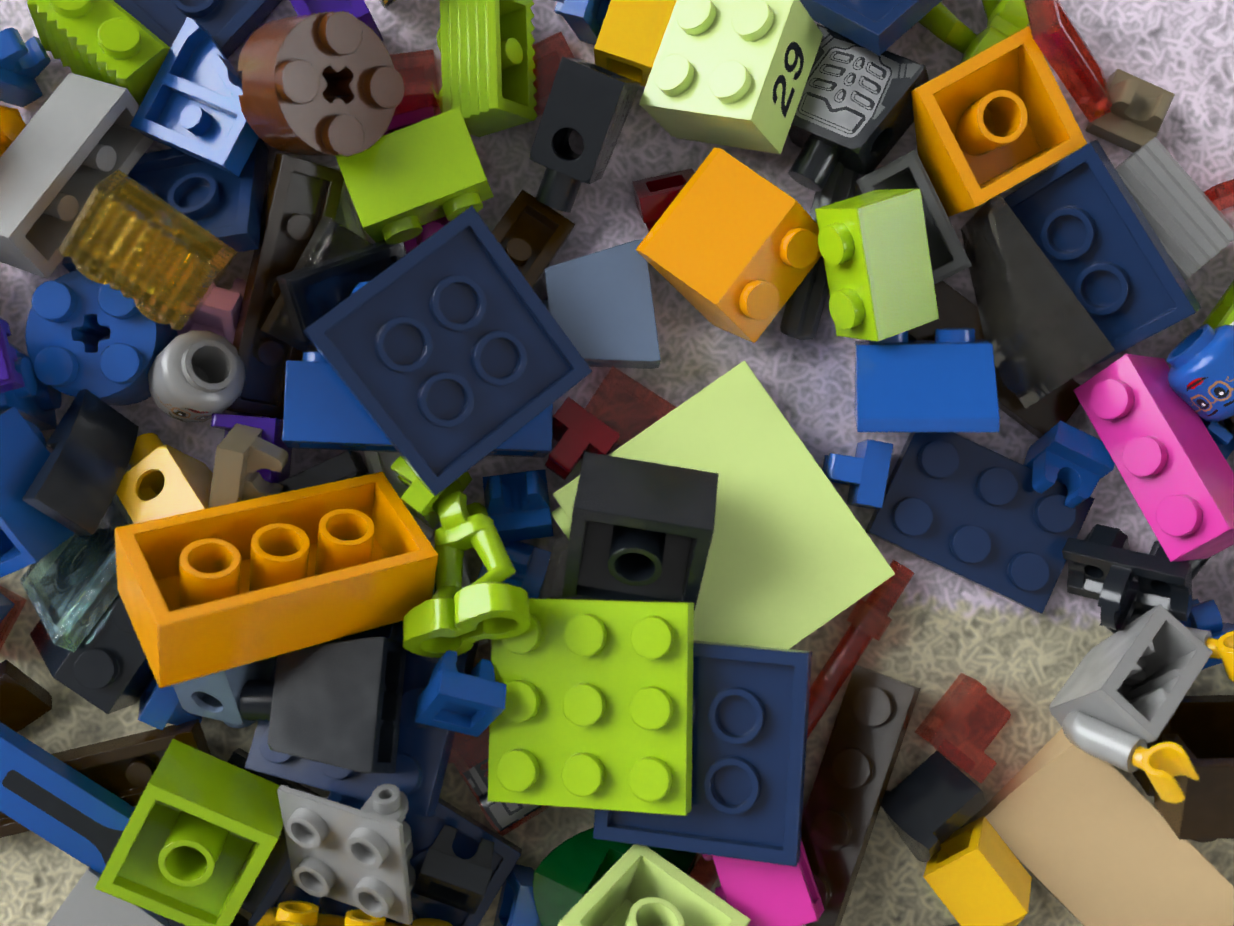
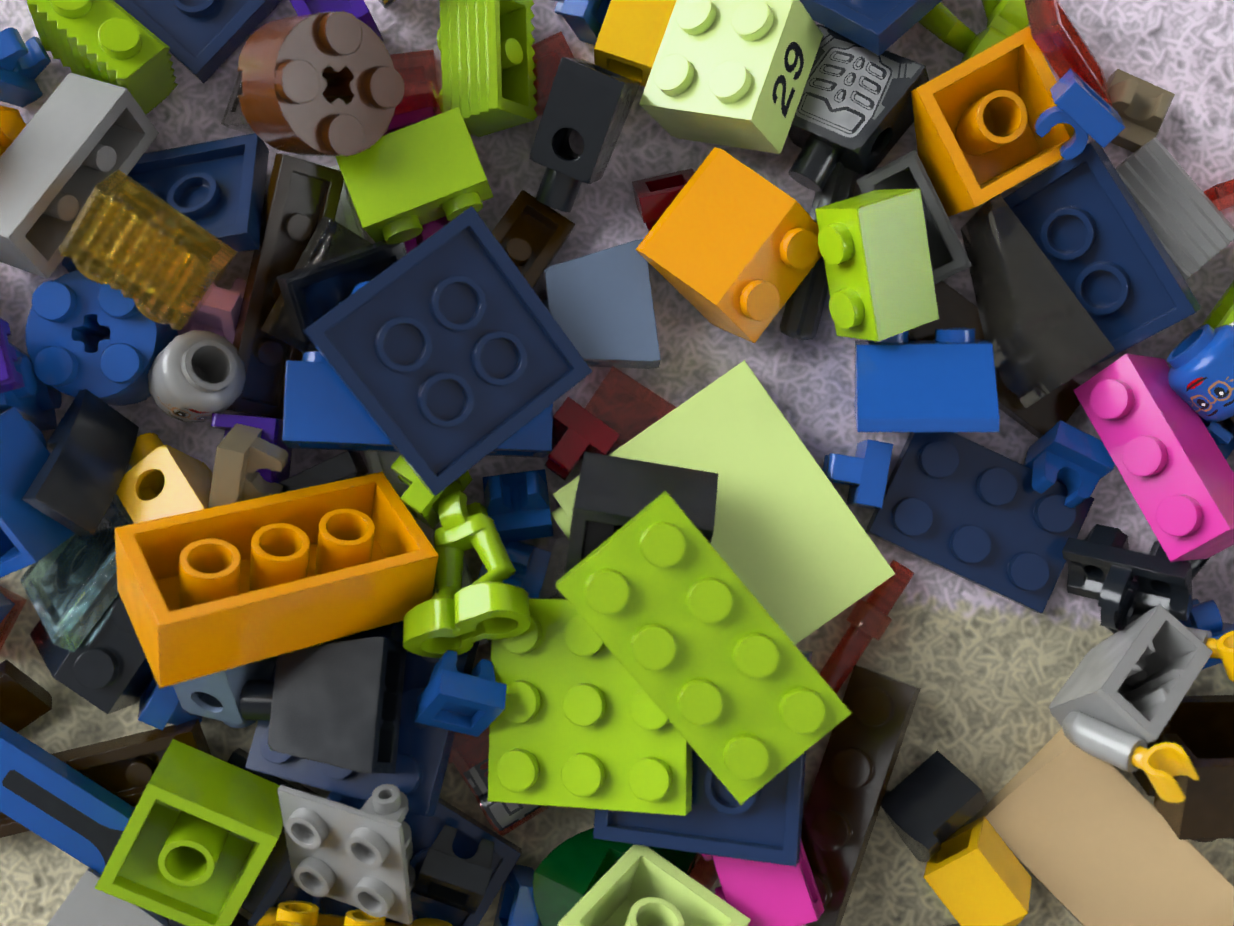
(197, 103): blue wing -> none
(702, 647): none -> lime plate
(965, 725): clear red panel -> none
(1084, 111): none -> blue tile

